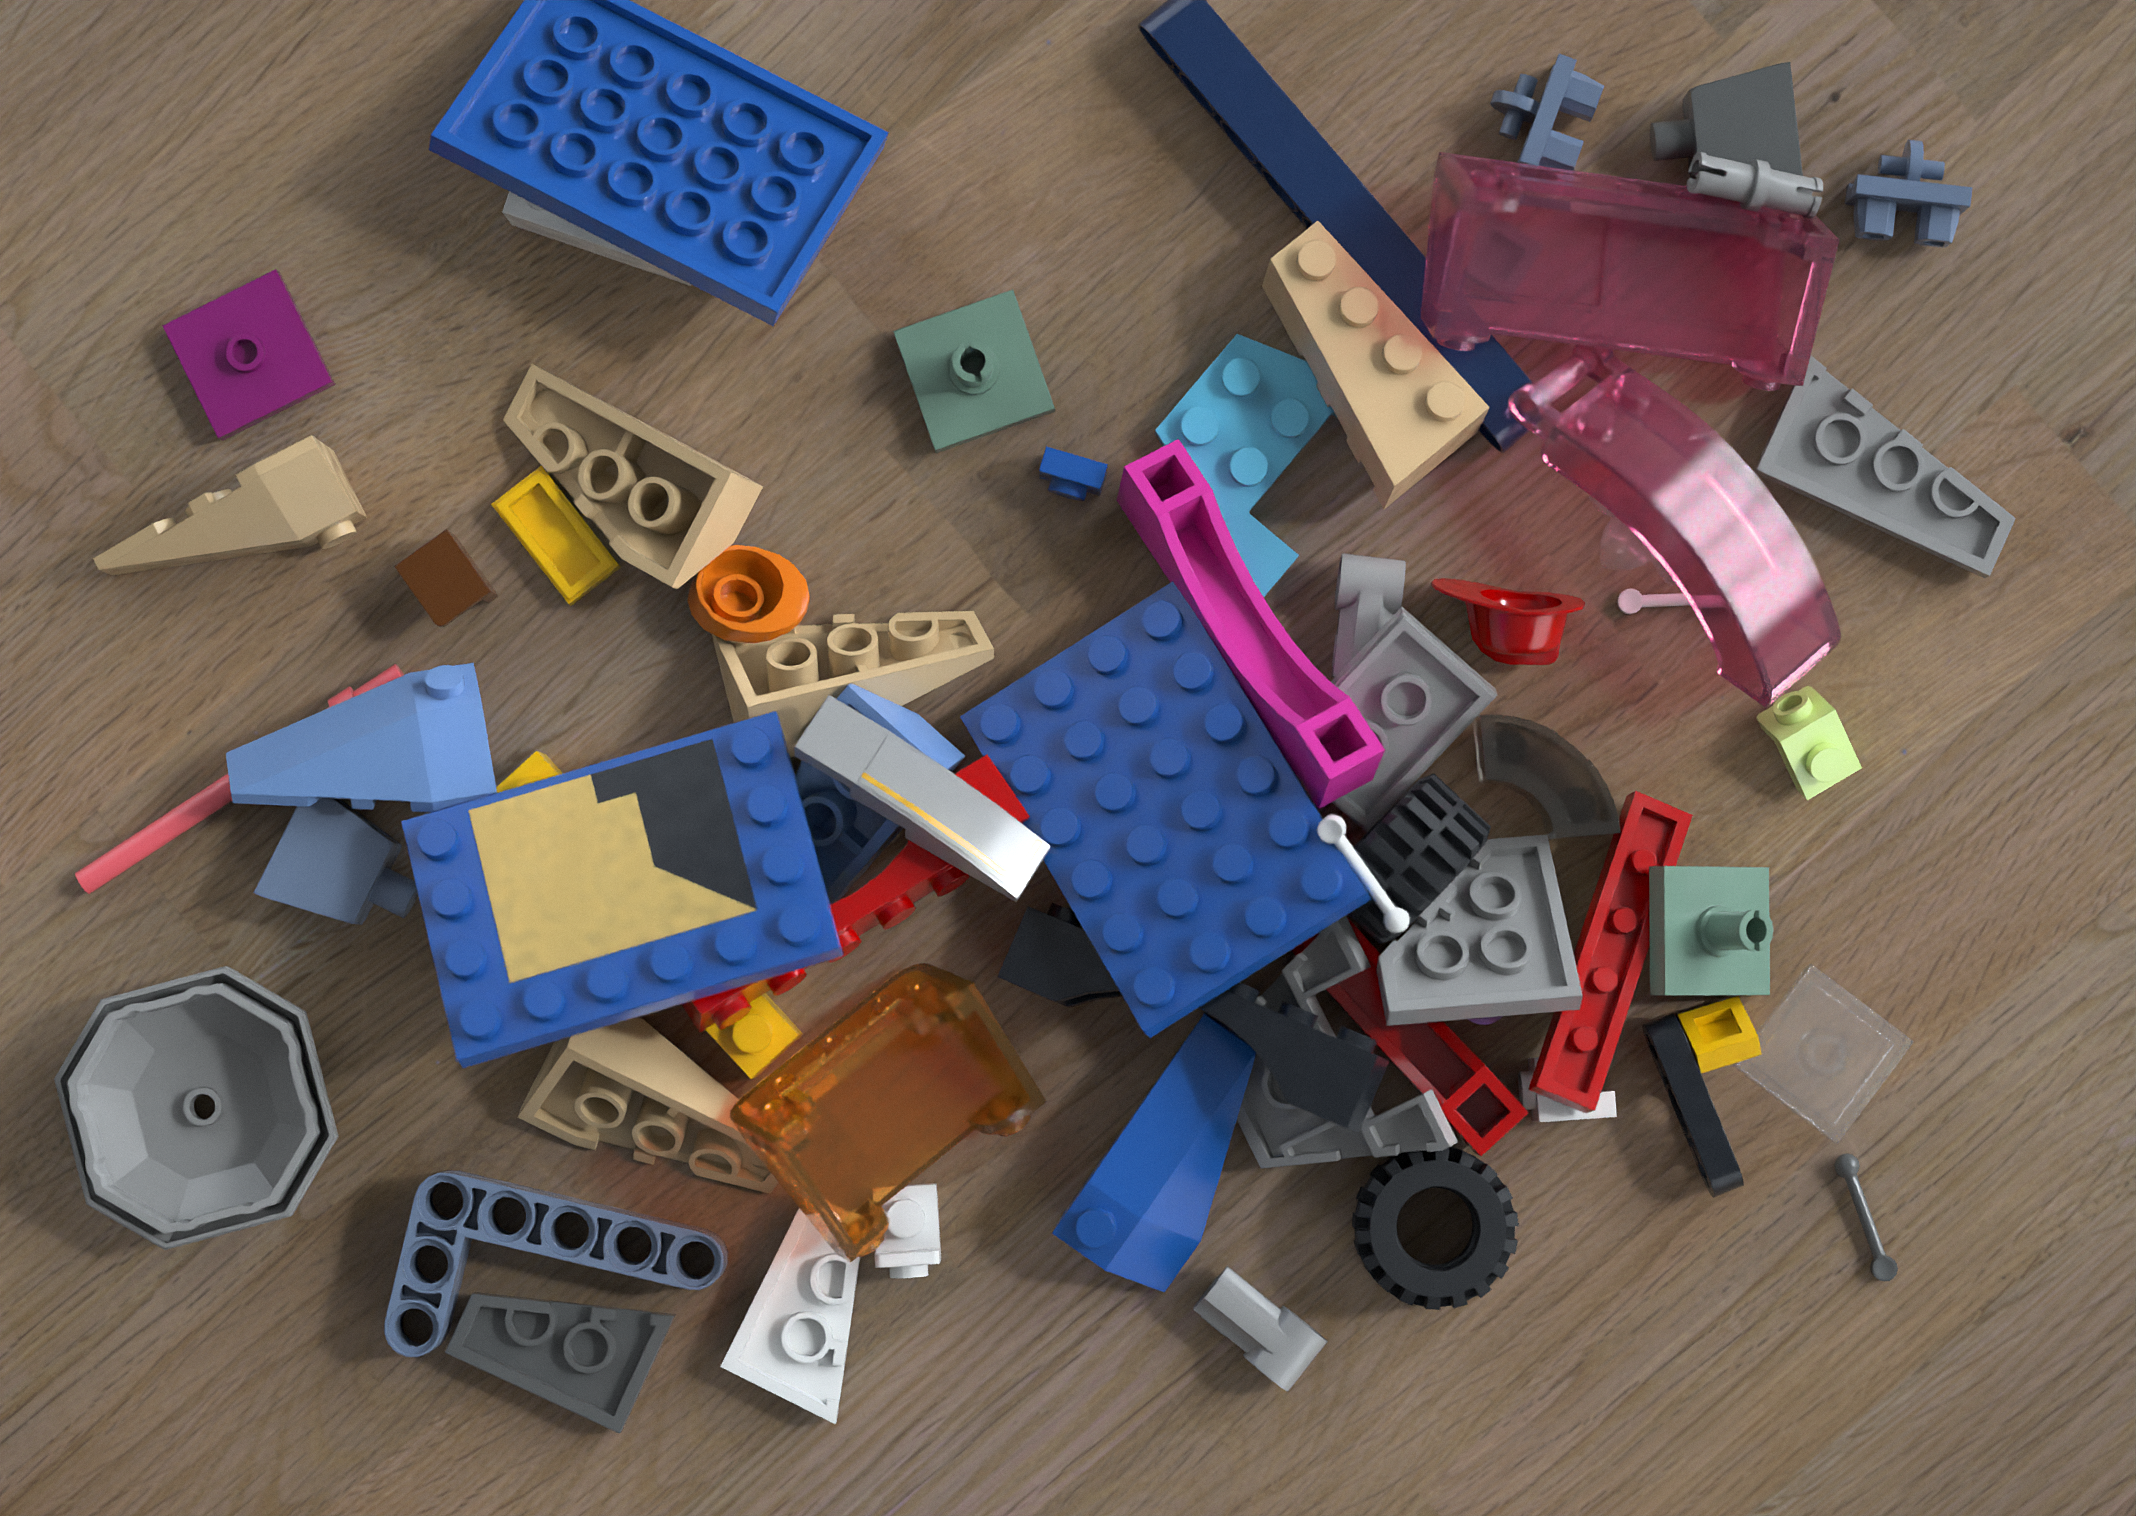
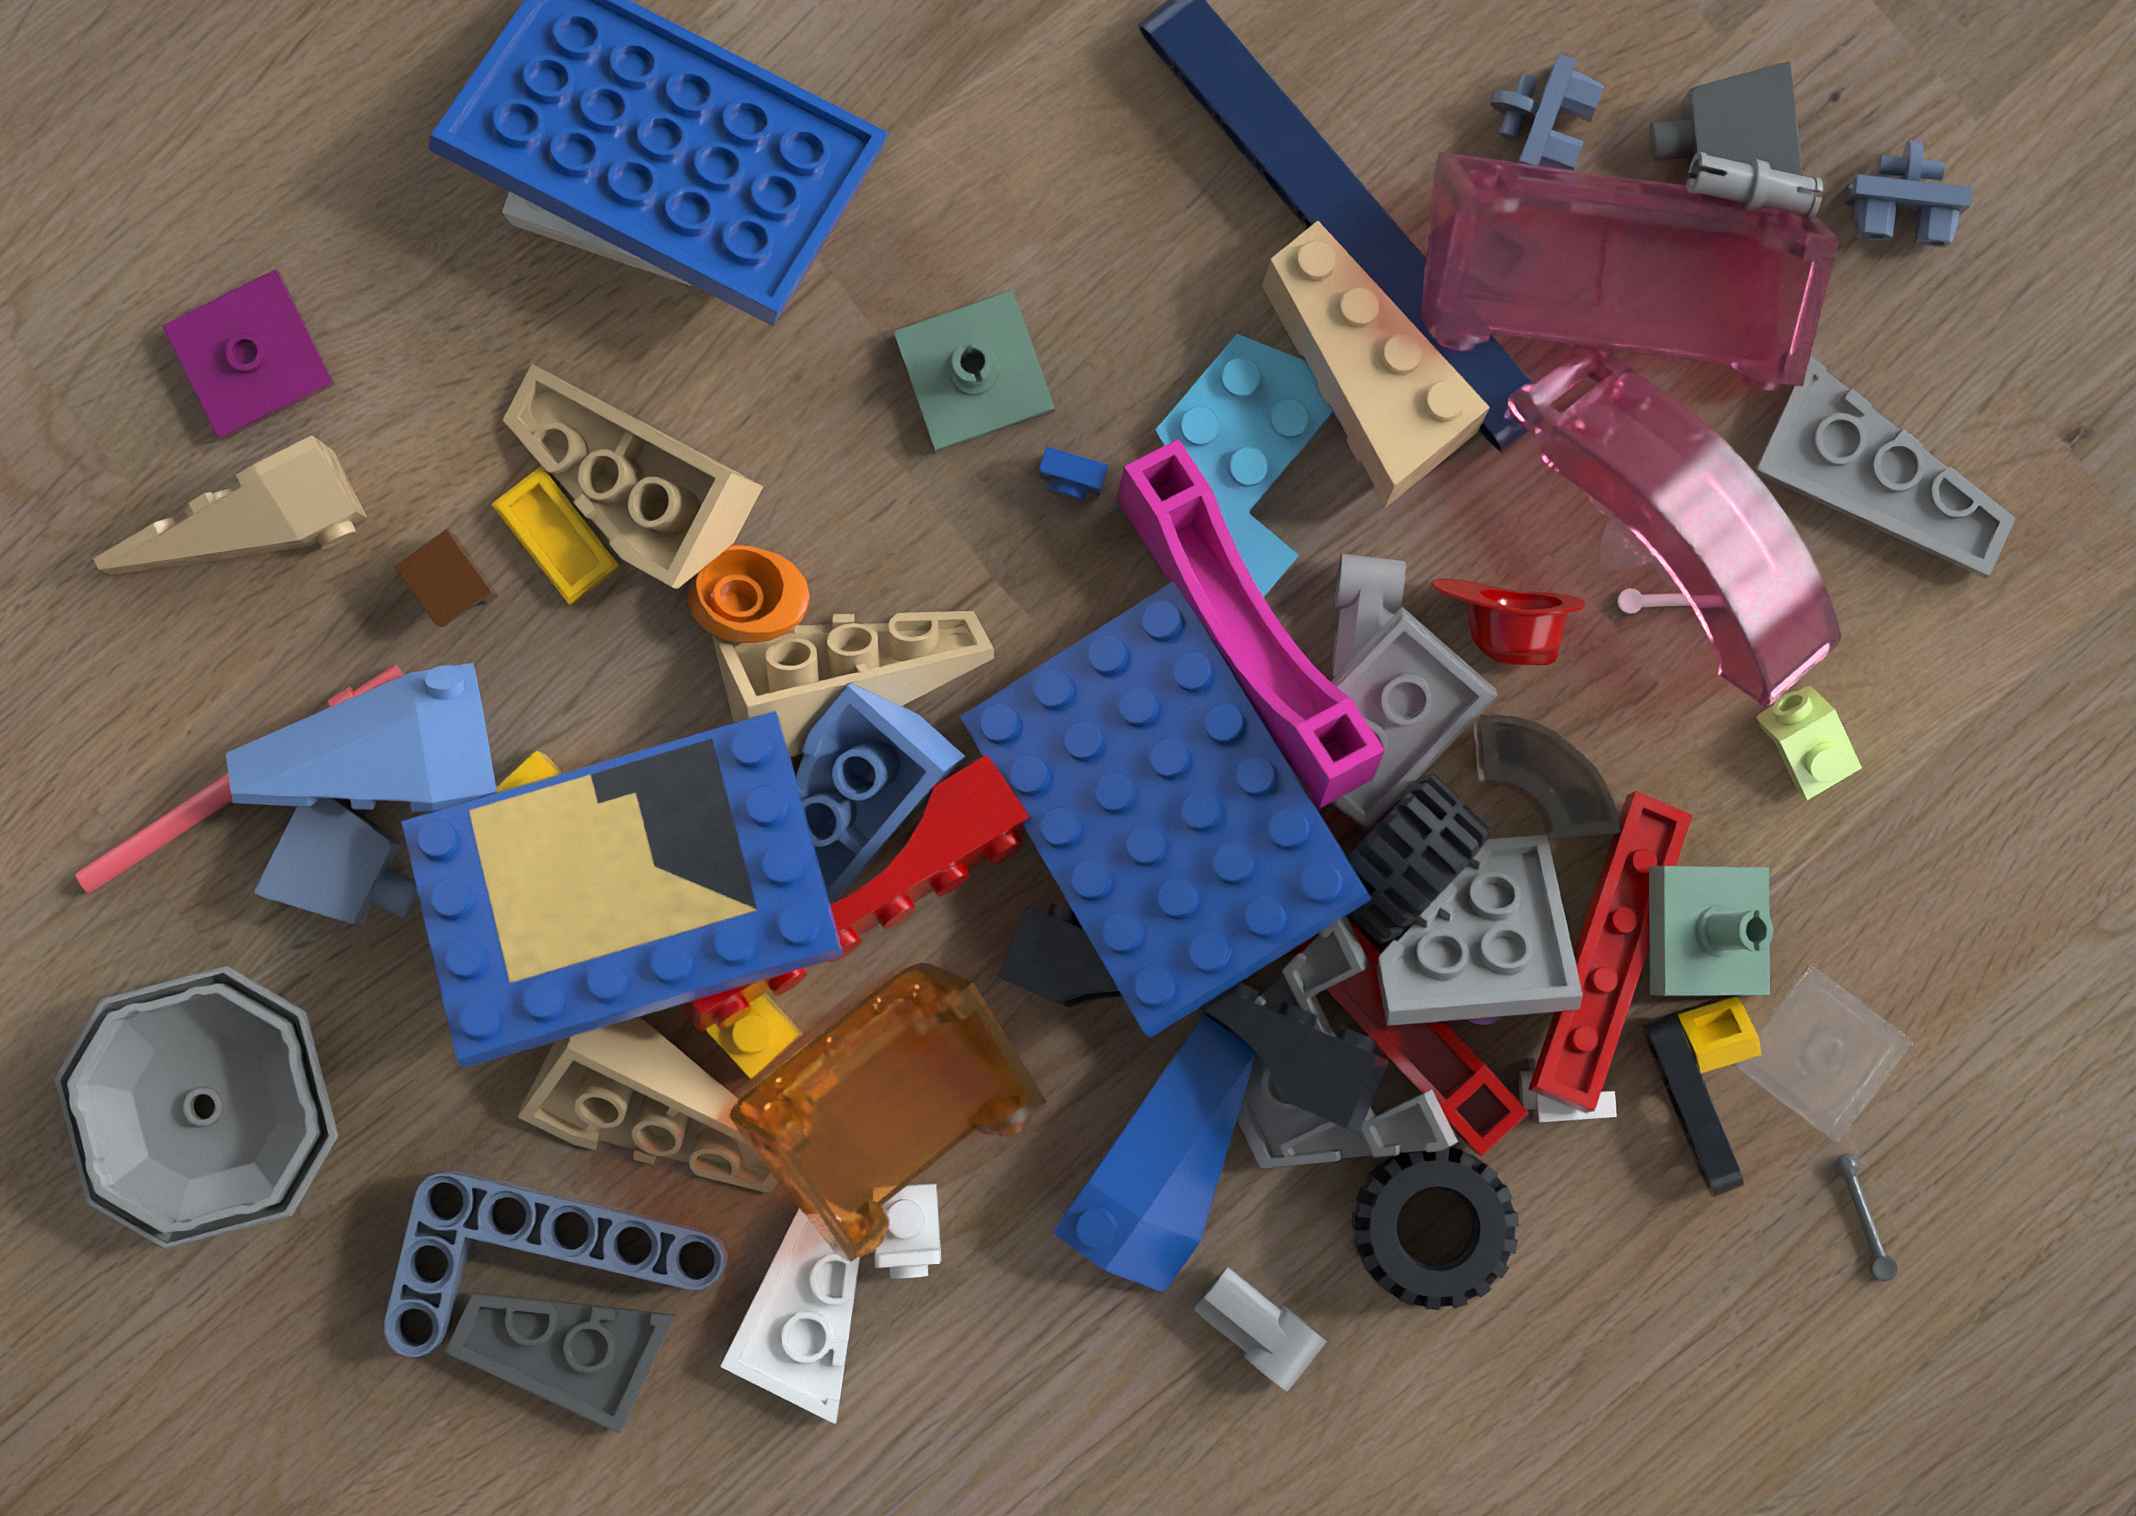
(923, 798): light grey slope -> none
(1332, 830): white hinge -> none

